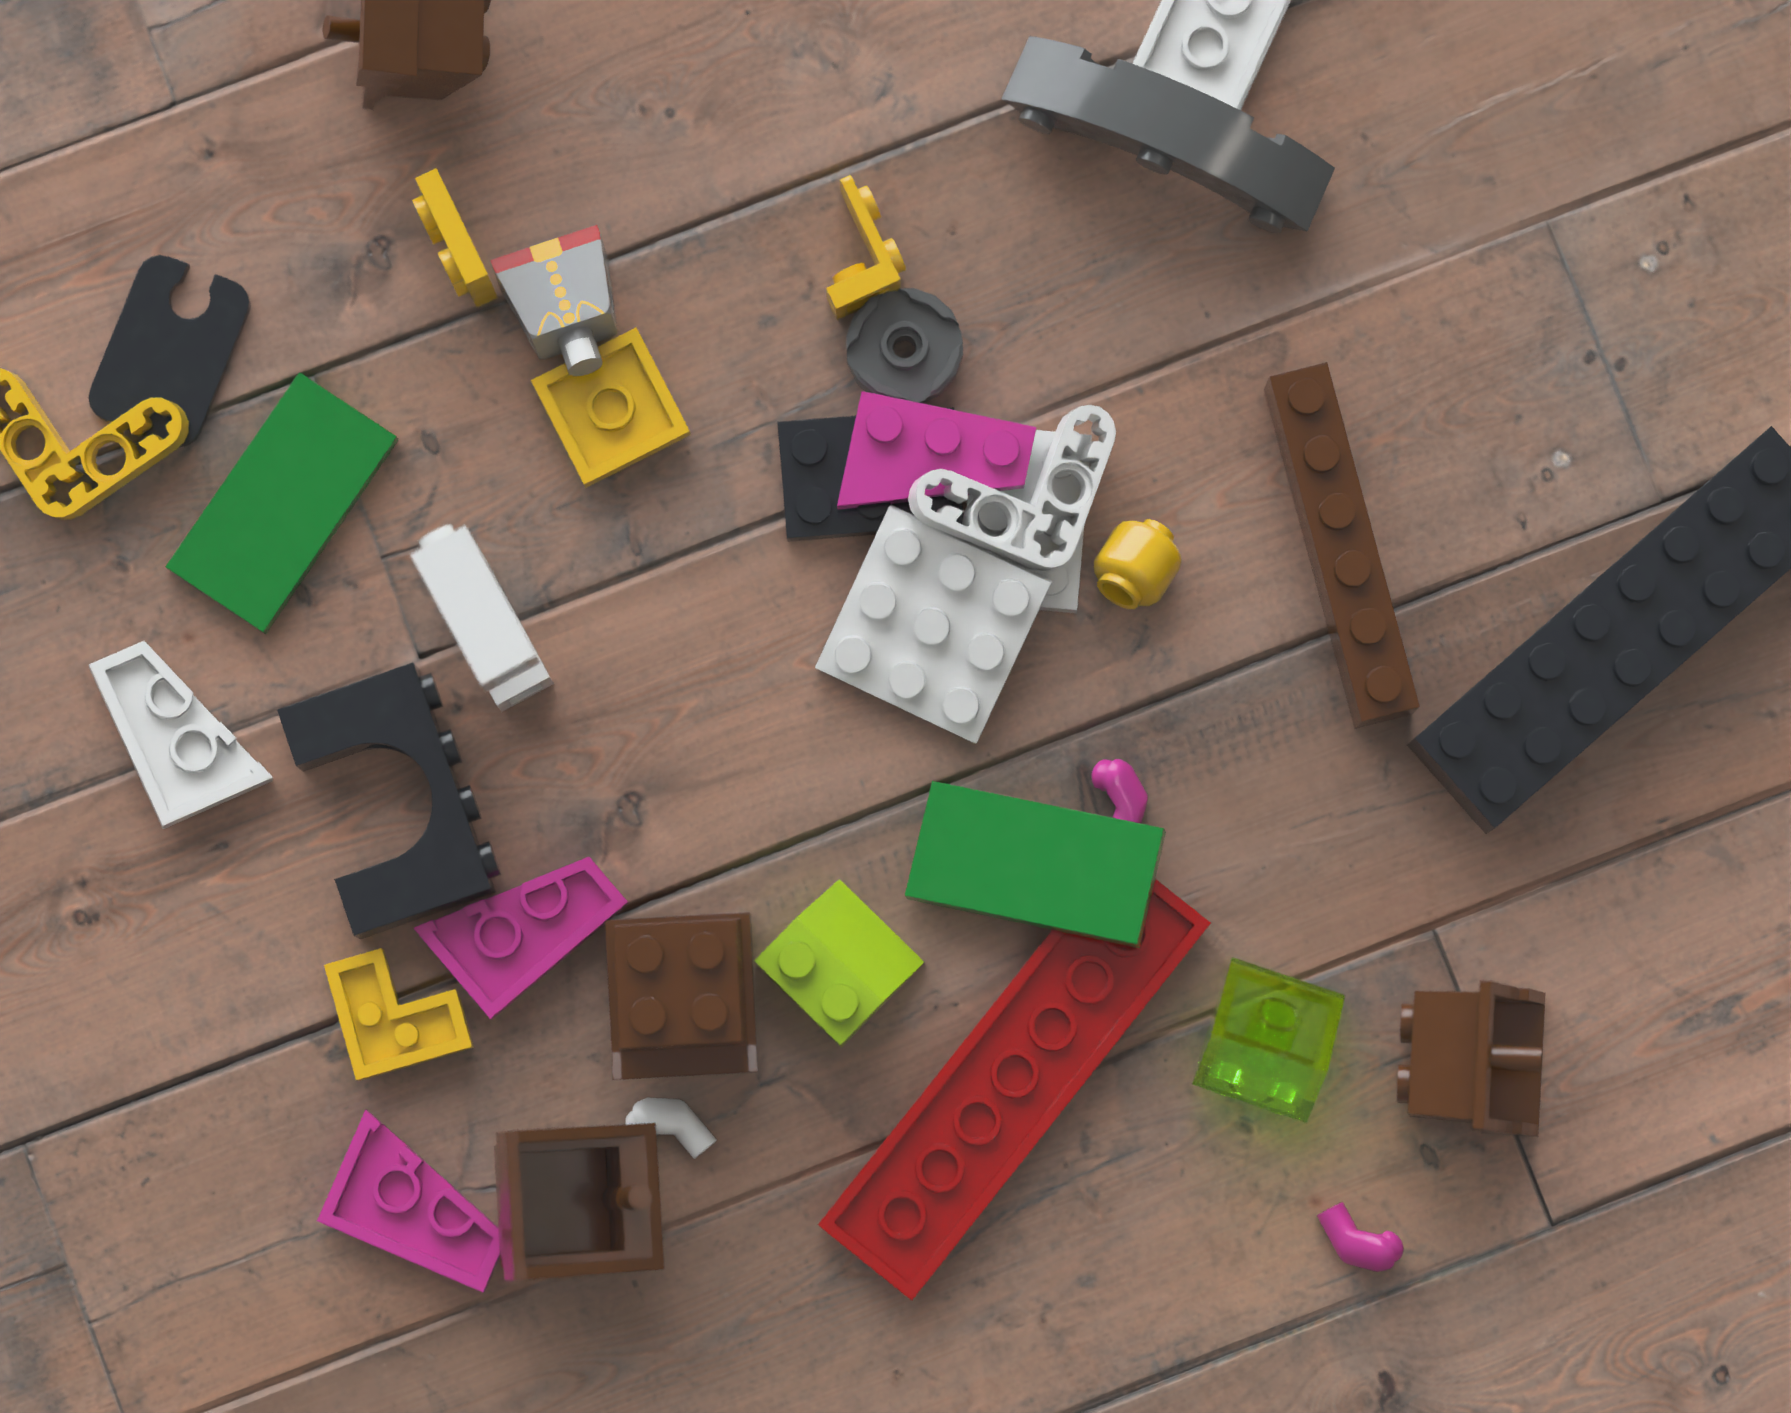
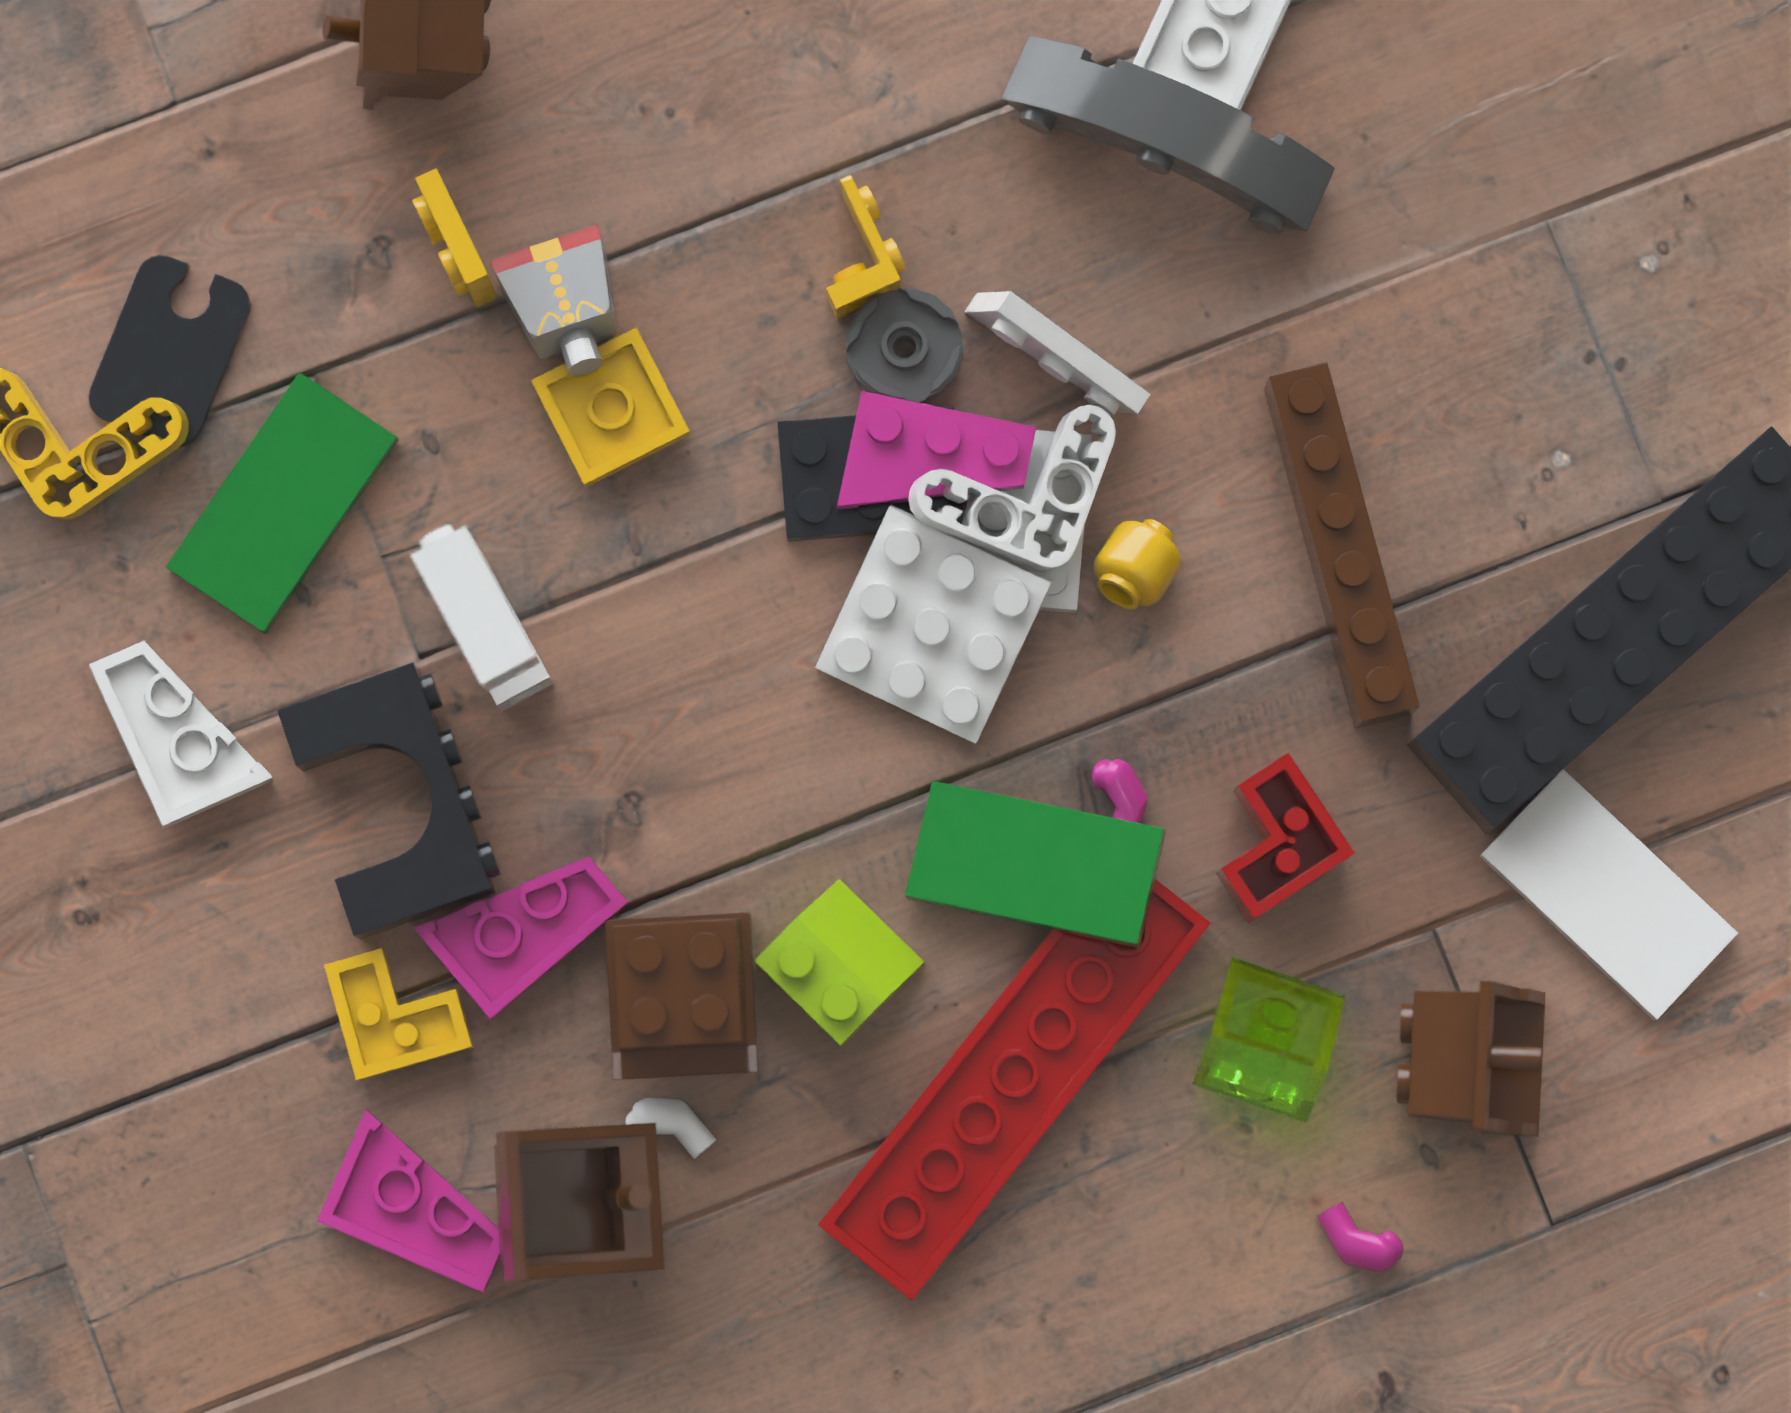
(1057, 351): none -> white wing
(1297, 843): none -> red brick
(1608, 894): none -> white tile

